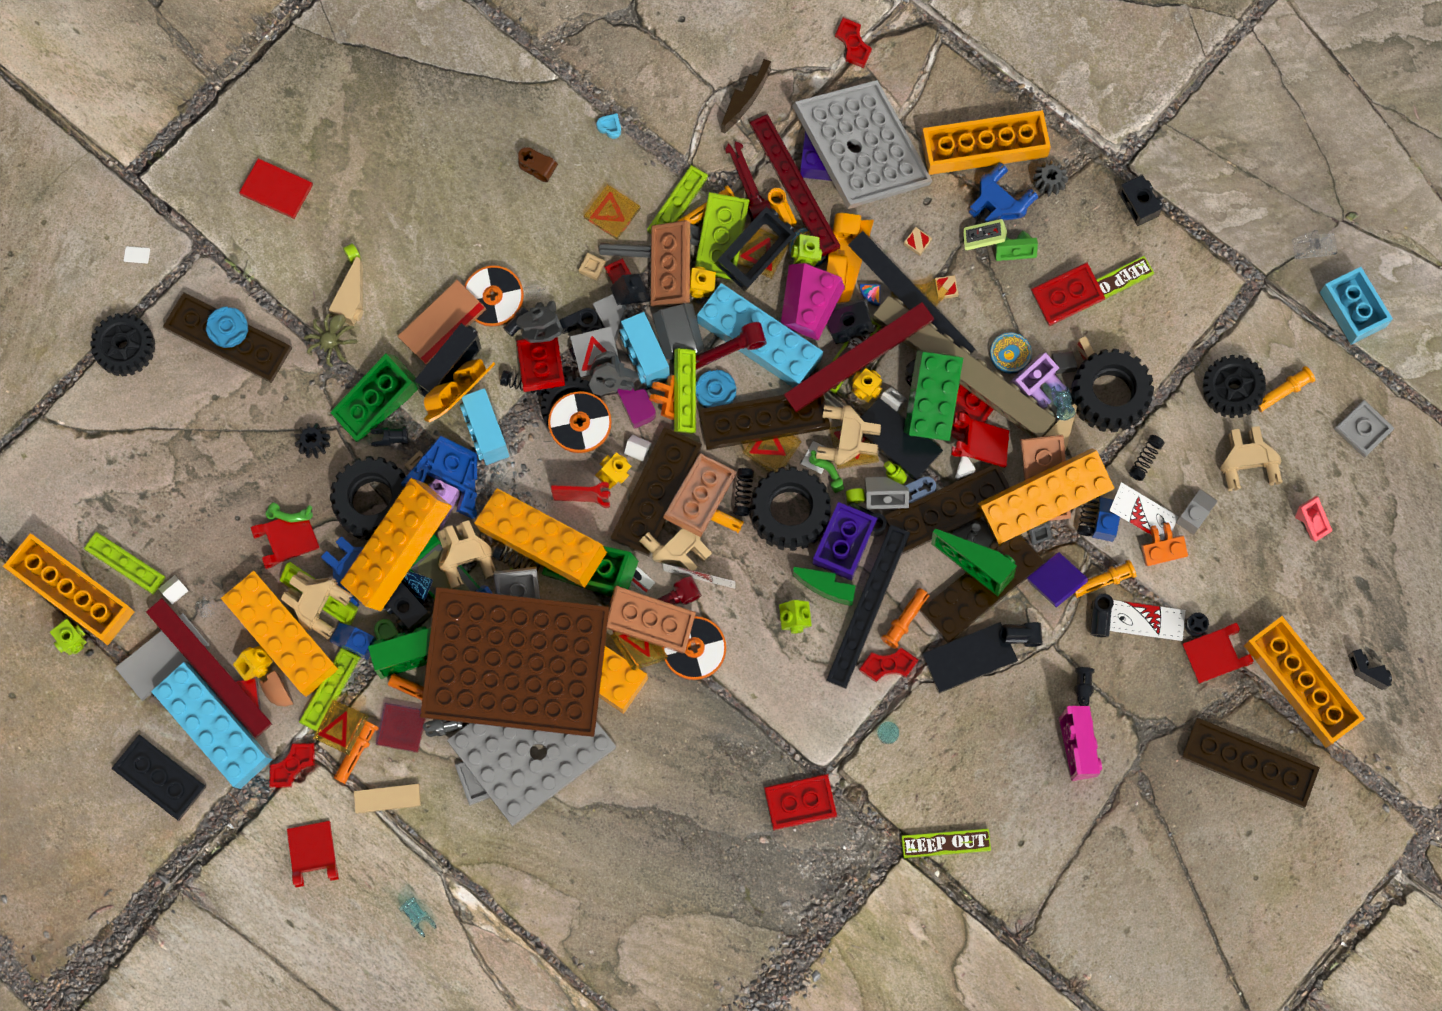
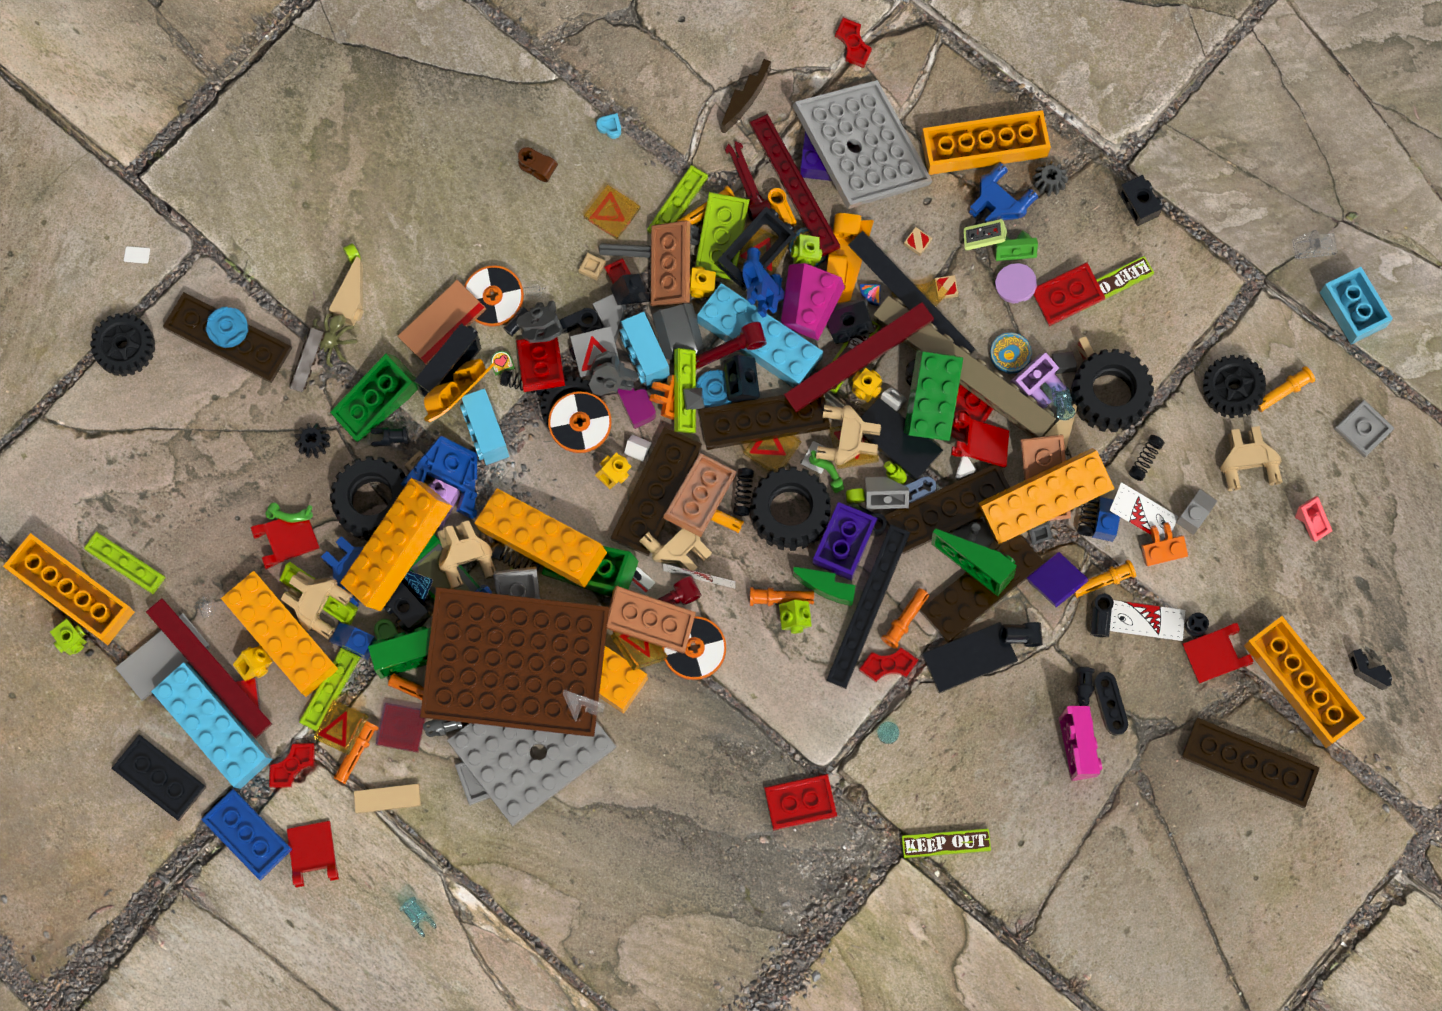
(173, 589): white slope -> none
(246, 834): none -> blue tile
(275, 690): nougat brick -> none
(276, 188): red tile -> none
(306, 359): none -> piece
(502, 362): none -> tile
(576, 701): none -> clear slope
(582, 494): red flag -> none
(693, 398): none -> dark grey slope
(741, 378): none -> black brick
(761, 285): none -> blue connector
(769, 596): none -> orange pin
(1016, 283): none -> lavender tile
(1111, 693): none -> black plate

